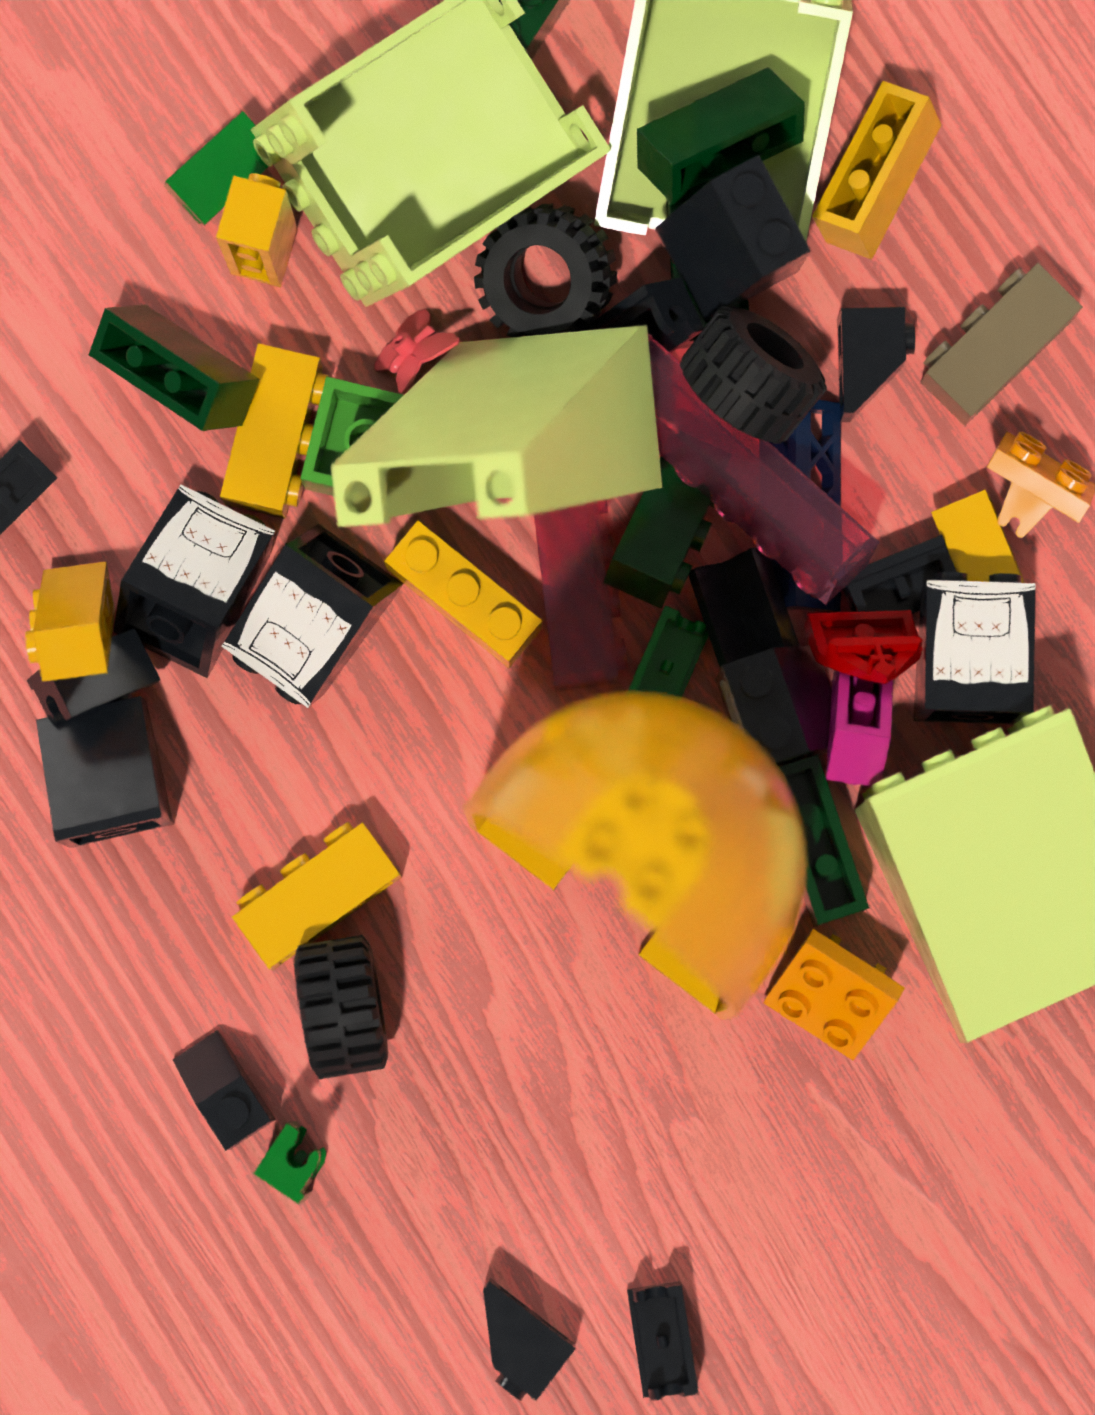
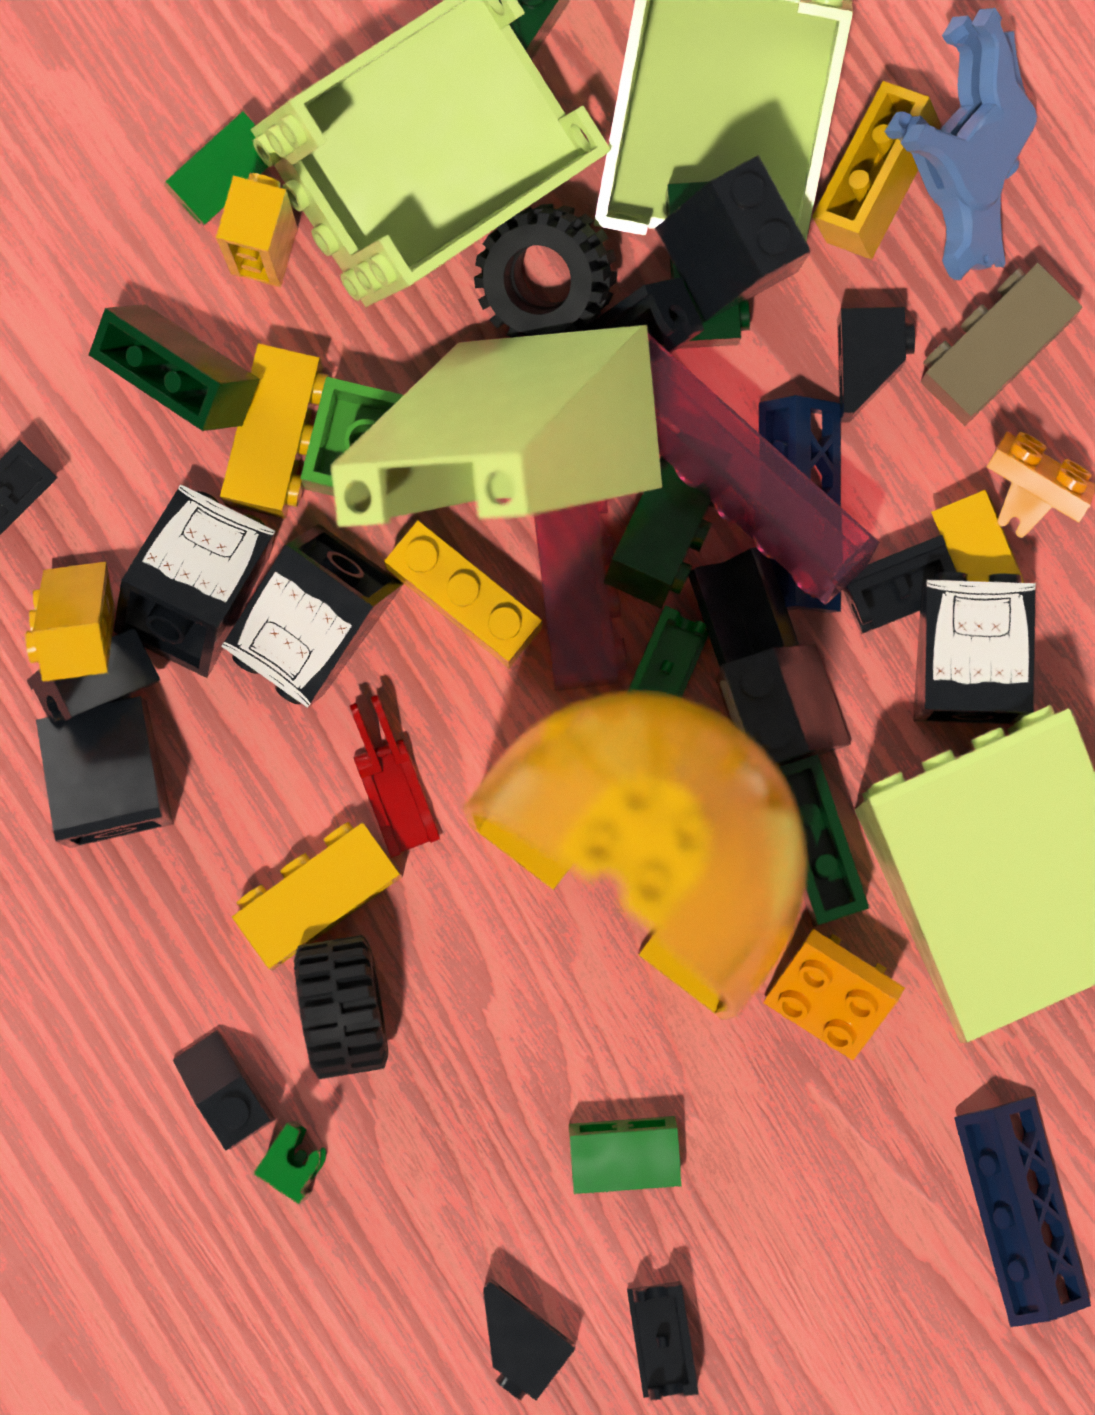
(393, 788): none -> red arm
(411, 347): coral piece -> none
(625, 1155): none -> green hinge
(720, 133): dark green brick -> none
(753, 374): black tyre -> none
(858, 729): dark pink brick -> none
(866, 643): red slope -> none
(977, 145): none -> medium blue animal
(1015, 1215): none -> dark blue fence

